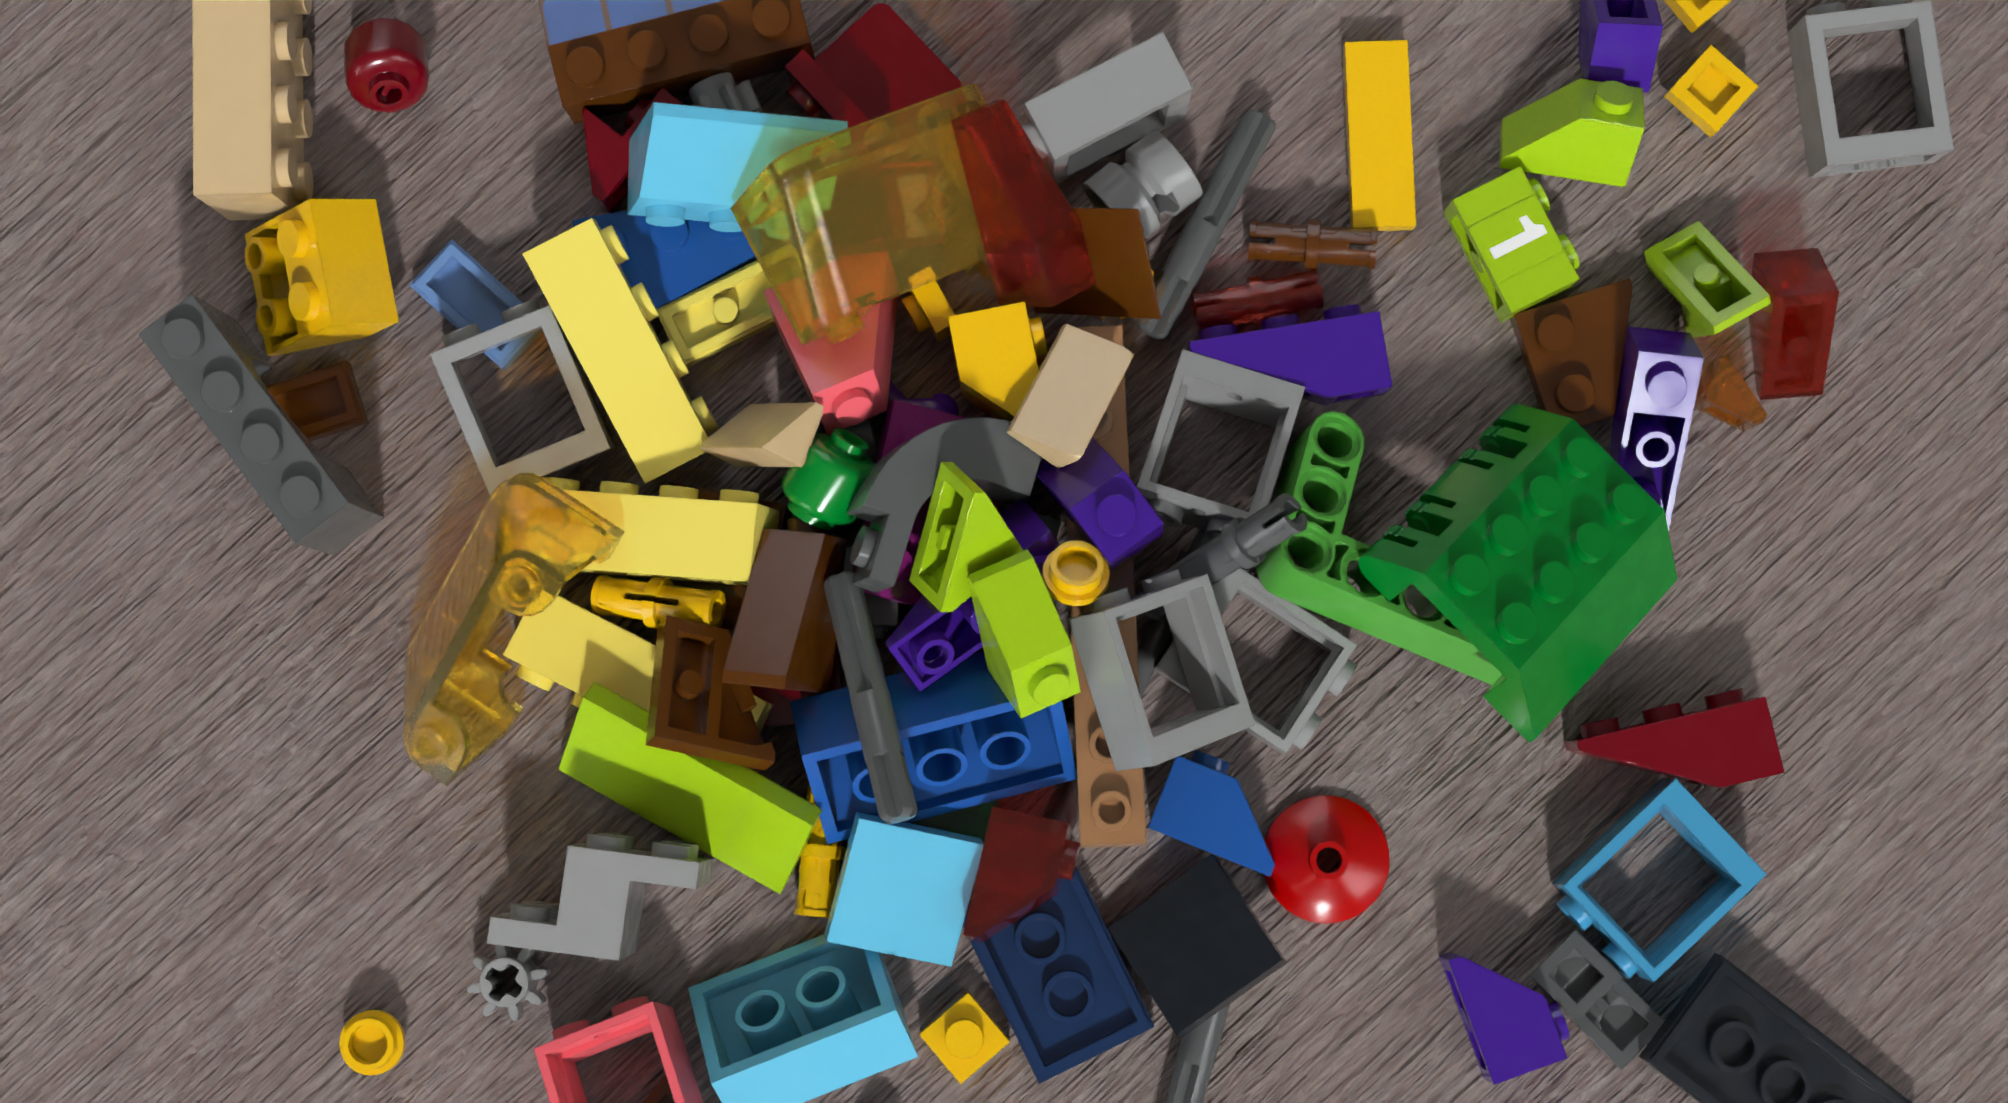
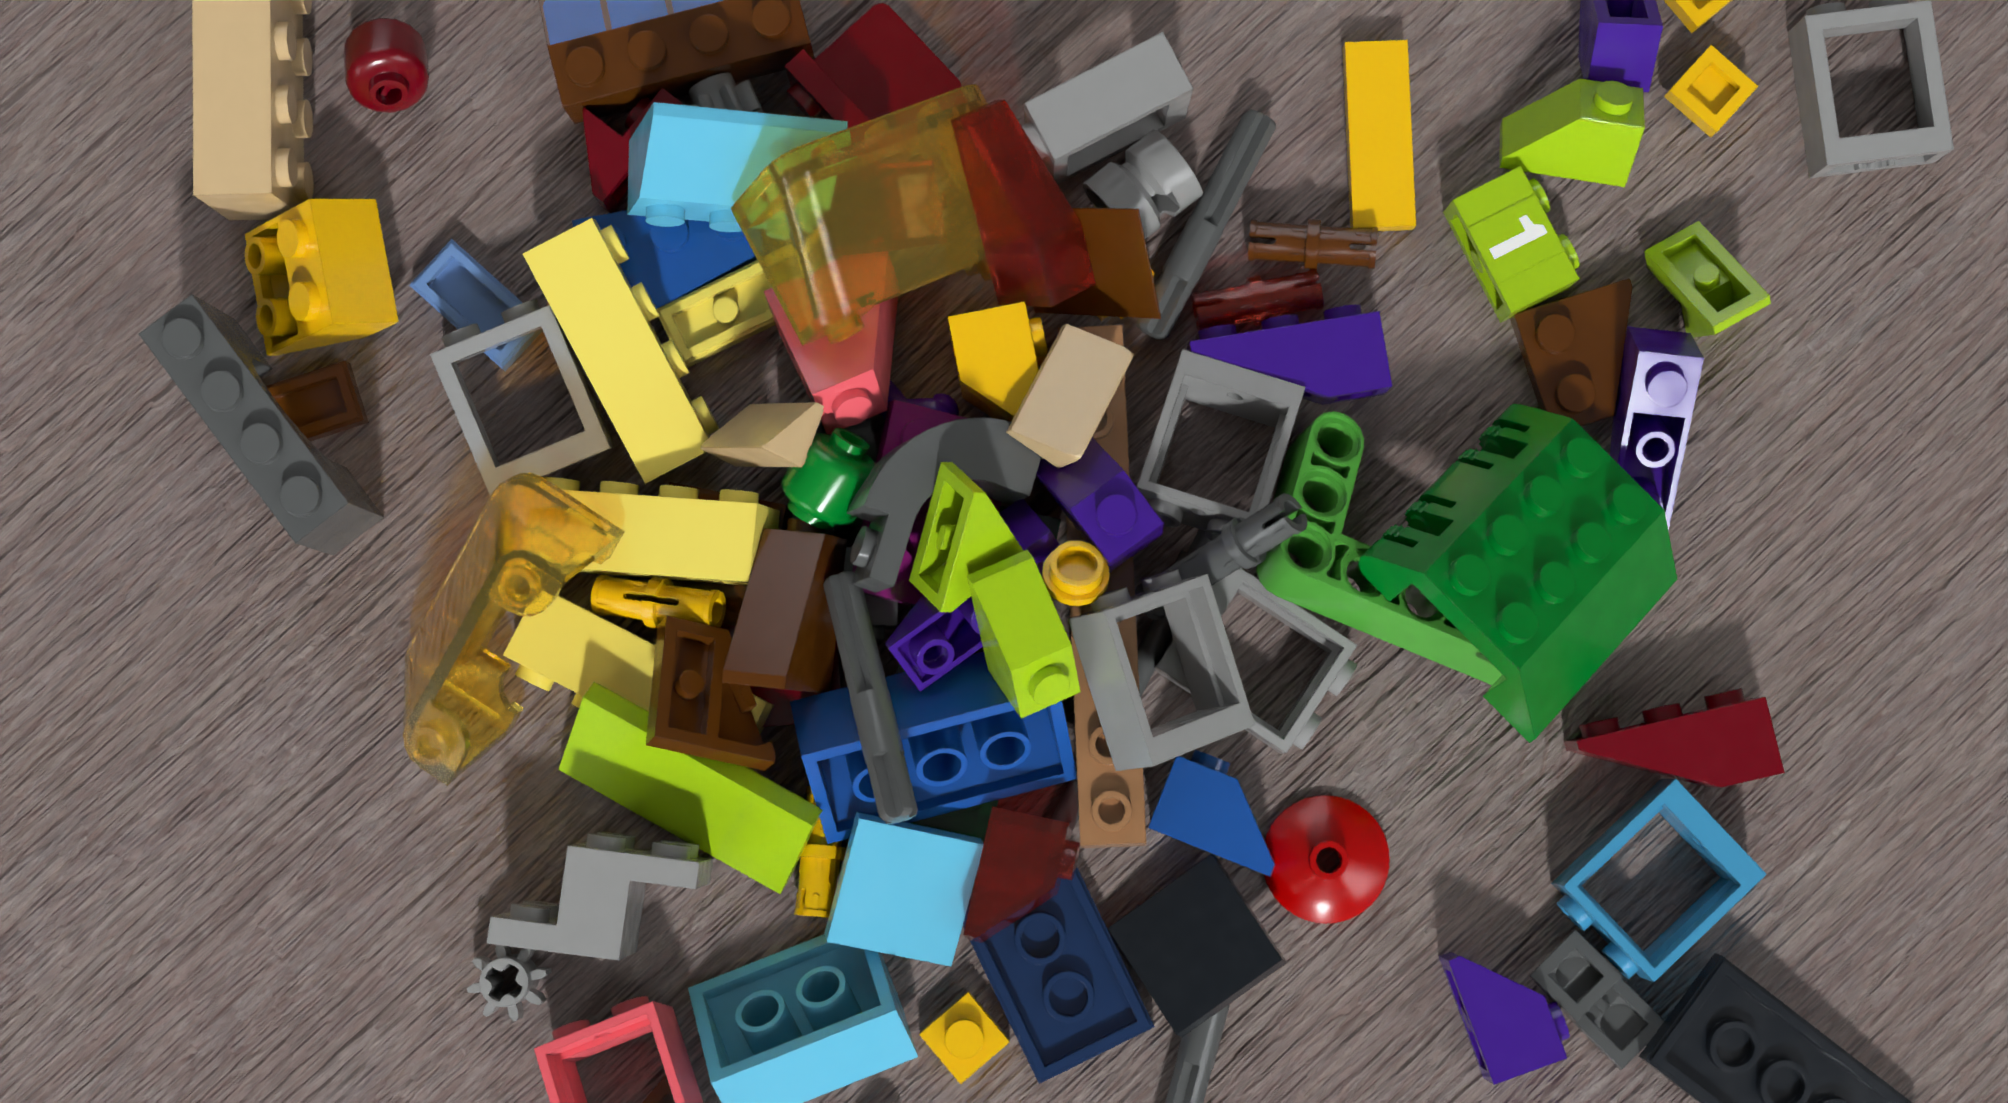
(372, 1042): yellow plate -> none
(929, 309): yellow plate -> none
(1727, 396): clear orange slope -> none
(1796, 329): clear red slope -> none

